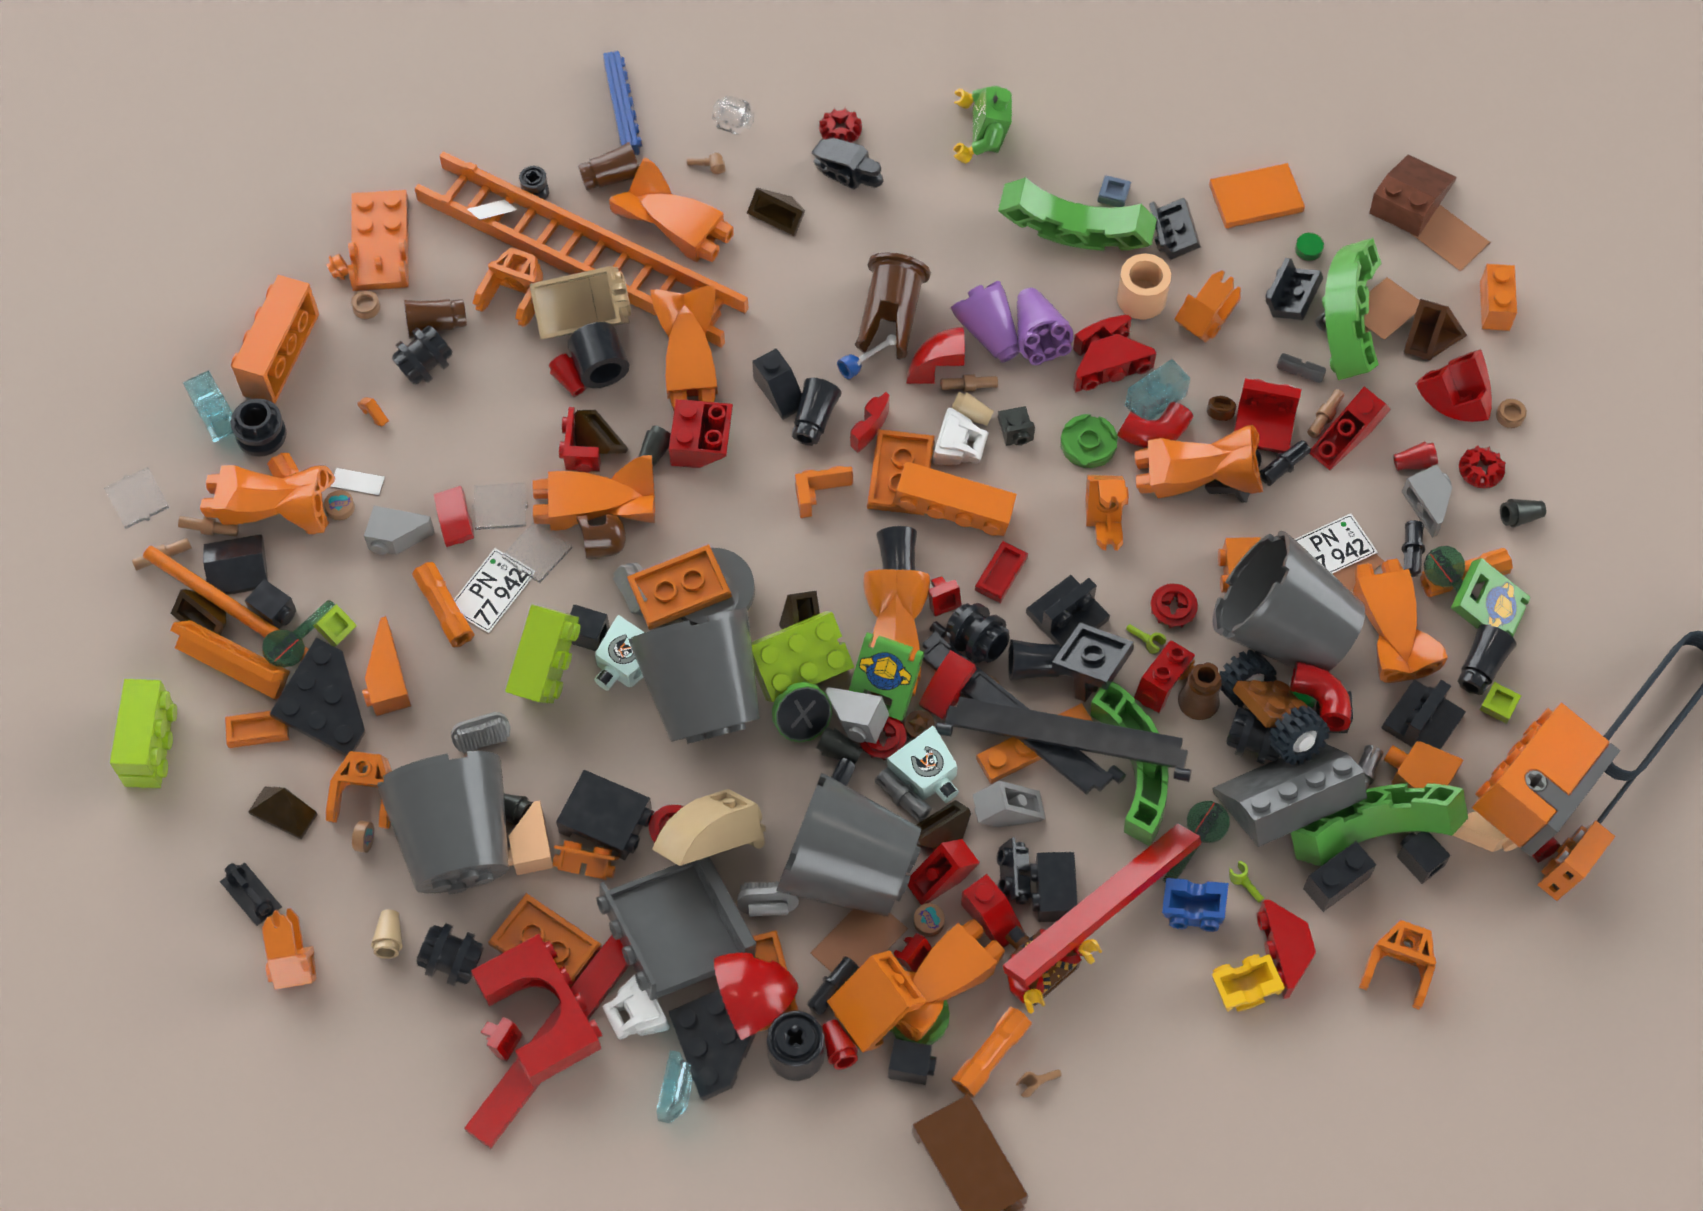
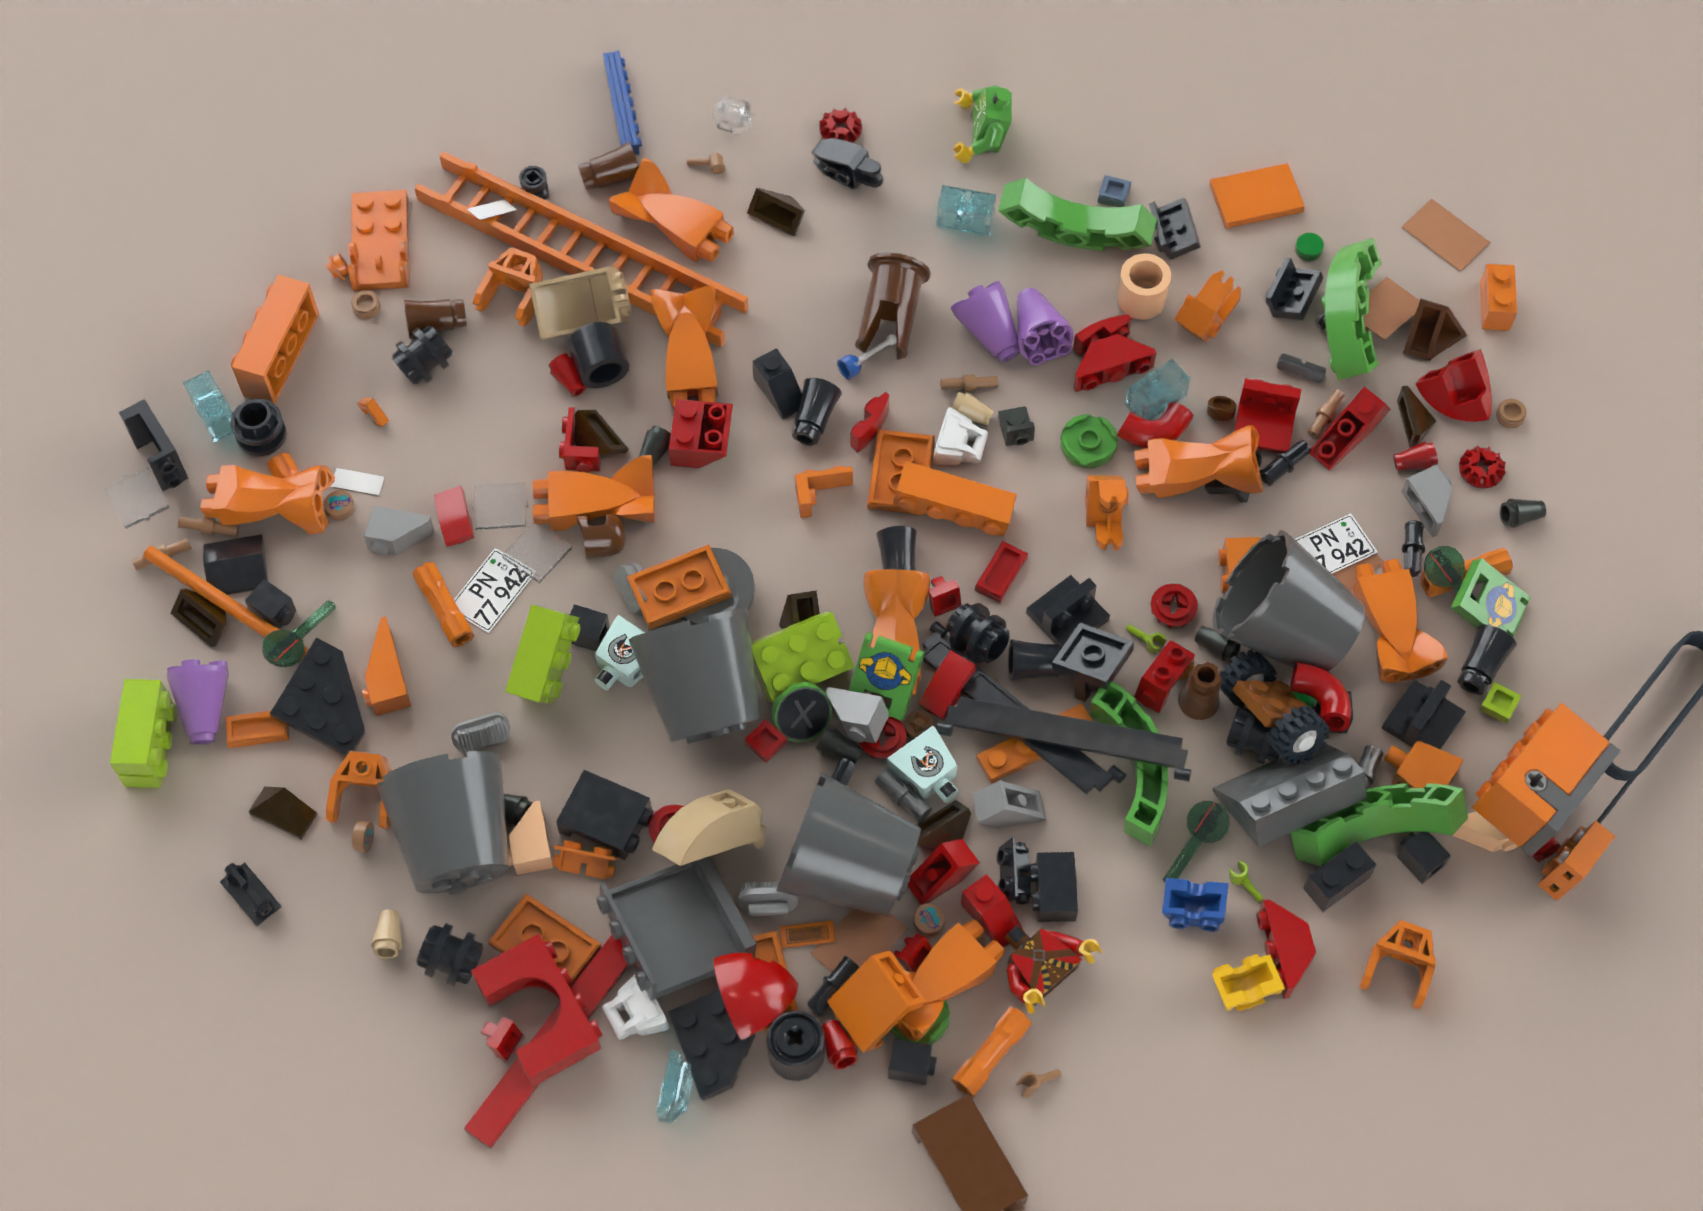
(144, 429): none -> black panel
(199, 697): none -> medium lavender cone
(230, 658): orange fence -> none
(287, 958): orange piece -> none
(334, 625): lime plate -> none
(765, 741): none -> red tile
(807, 934): none -> sticker
(942, 349): red brick -> none
(965, 210): none -> clear light blue brick
(1101, 905): tile -> none
(1217, 644): none -> pearl dark grey cone
(1411, 194): copper slope -> none
(1415, 416): none -> dark brown slope

